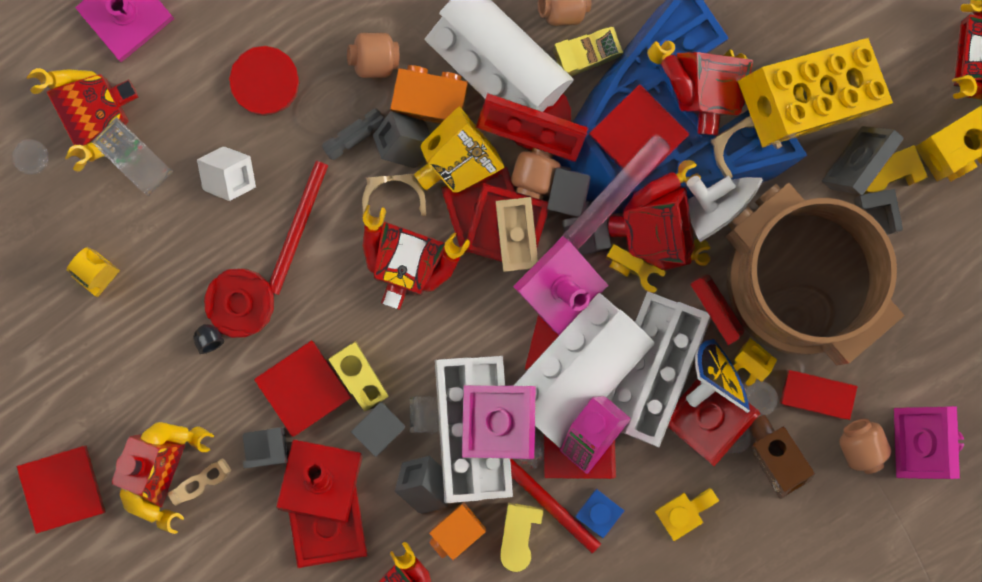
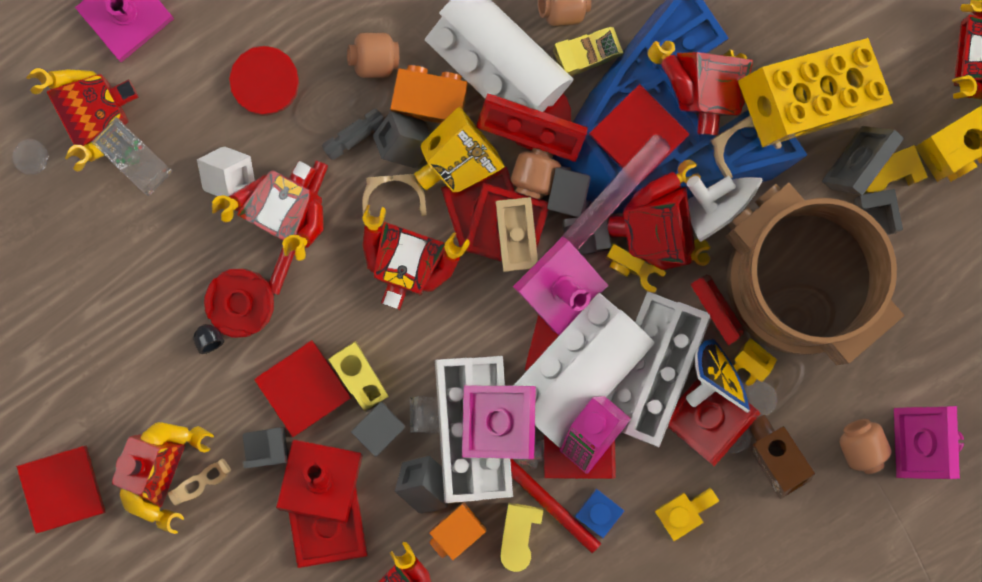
(92, 270): yellow leg -> none
(279, 207): none -> torso
(818, 394): red tile -> none

